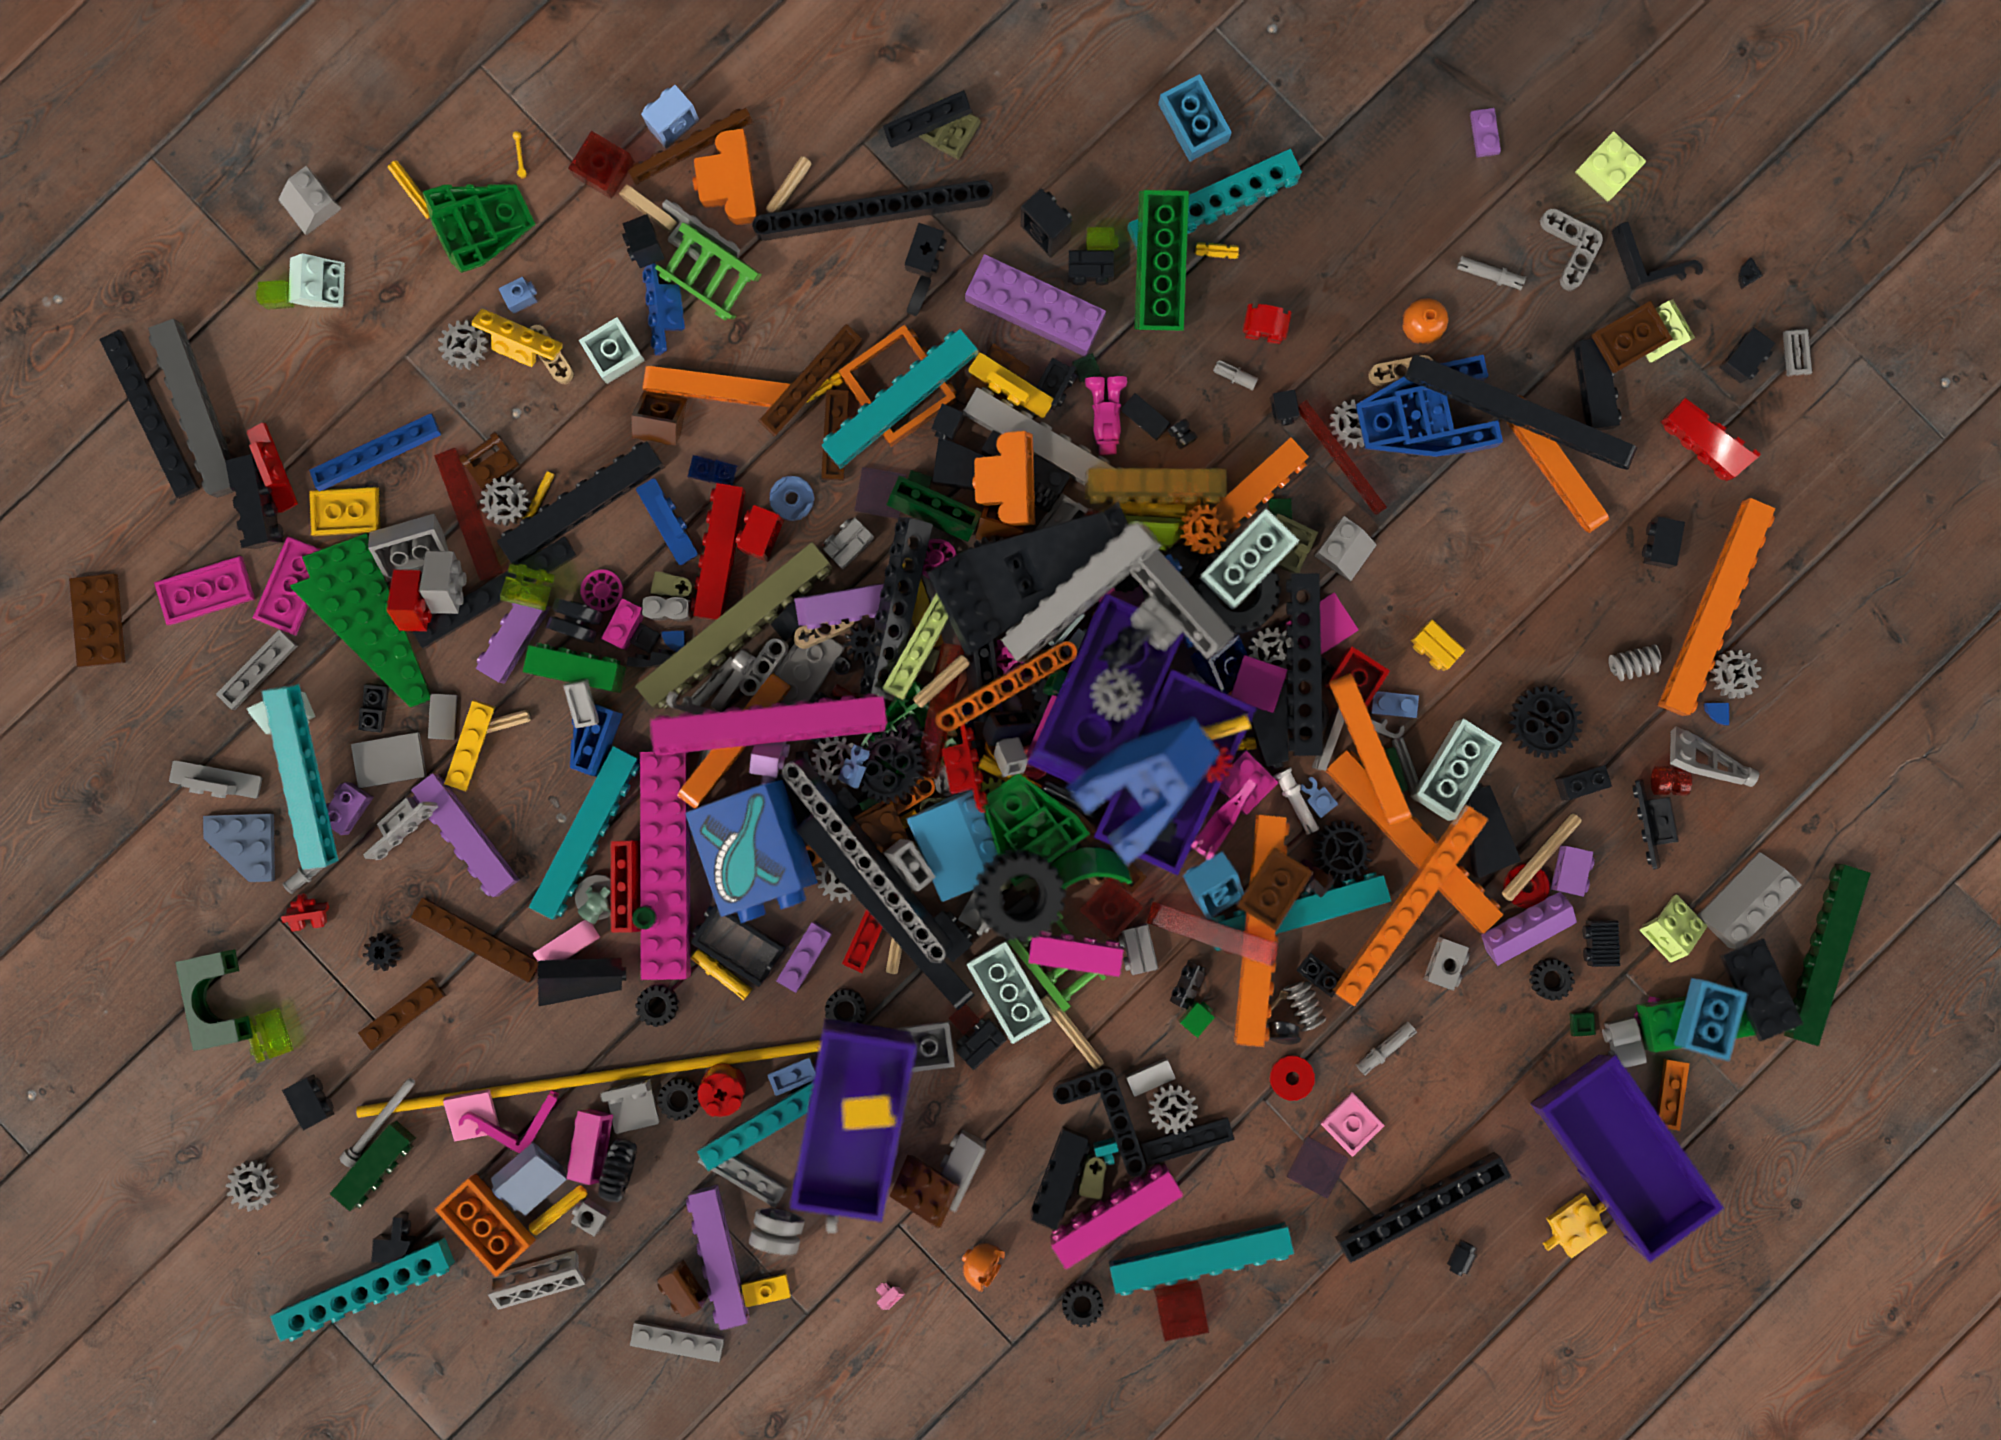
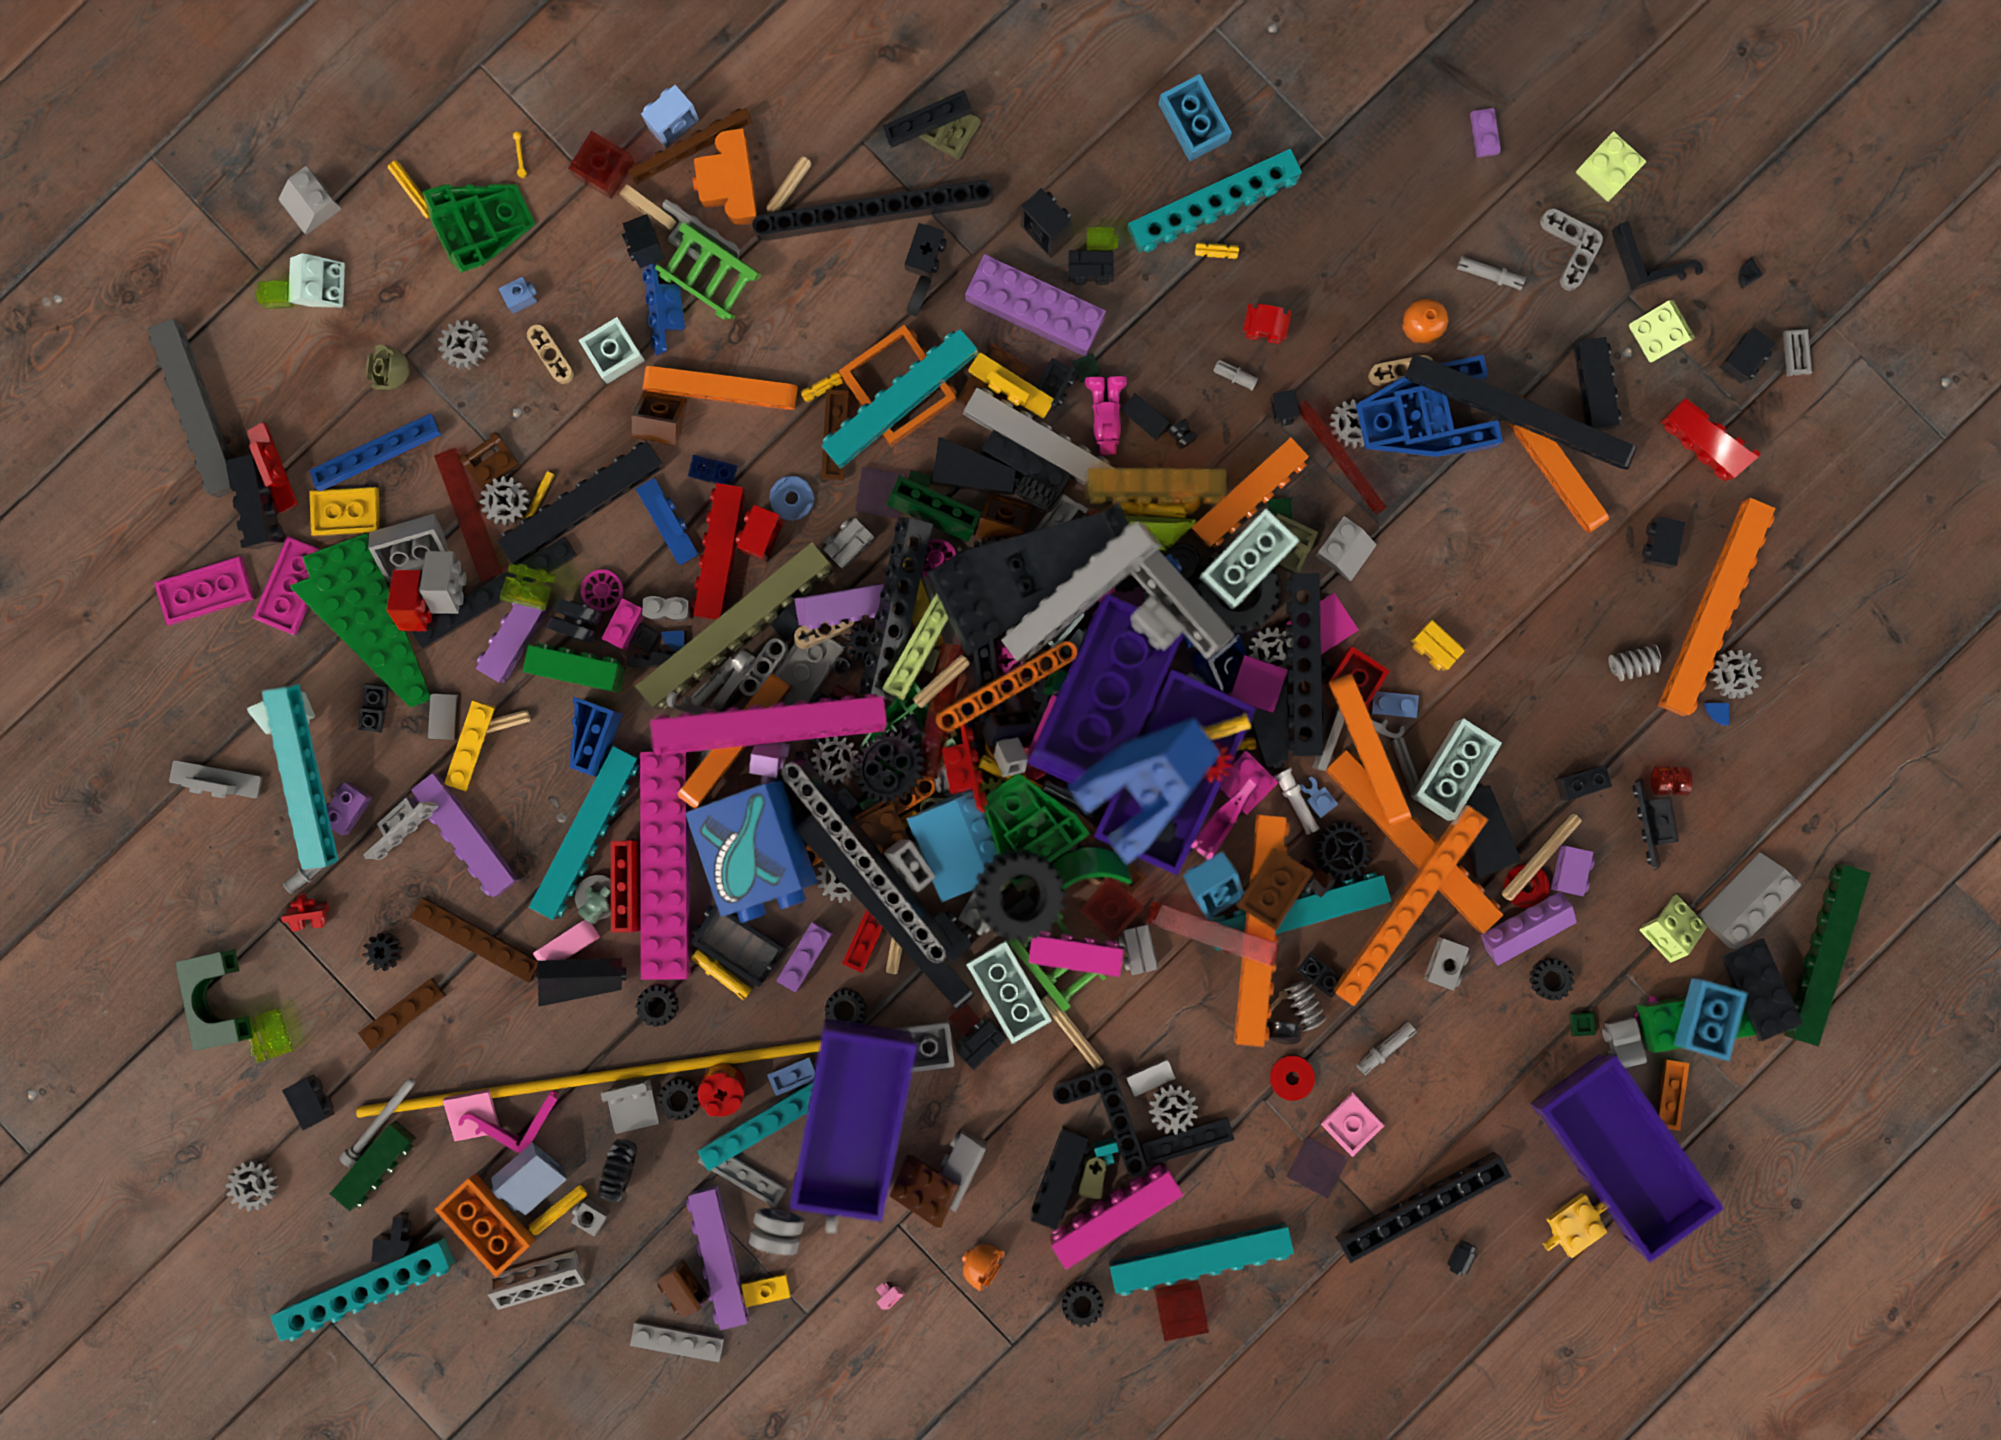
(97, 620): reddish brown plate -> none
(149, 414): black plate -> none
(244, 843): sand blue plate -> none
(256, 670): light grey plate -> none
(387, 368): none -> olive cylinder
(388, 760): light grey tile -> none
(516, 340): yellow bracket -> none
(581, 703): light grey tile -> none
(589, 1146): dark pink brick -> none
(644, 917): dark green tile -> none
(669, 586): olive piece -> none
(810, 380): reddish brown plate -> none
(853, 768): medium blue plate -> none
(867, 1113): yellow panel -> none
(947, 423): black slope -> none
(1008, 479): orange brick -> none
(1120, 686): light grey gear -> none
(1123, 646): black hinge -> none
(1161, 260): green brick -> none
(1191, 975): black hinge -> none
(1197, 1018): green brick -> none
(1200, 528): orange gear -> none
(1396, 767): dark green tile -> none
(1536, 740): black gear -> none
(1602, 943): black brick -> none
(1631, 337): reddish brown plate -> none
(1683, 755): light grey plate -> none

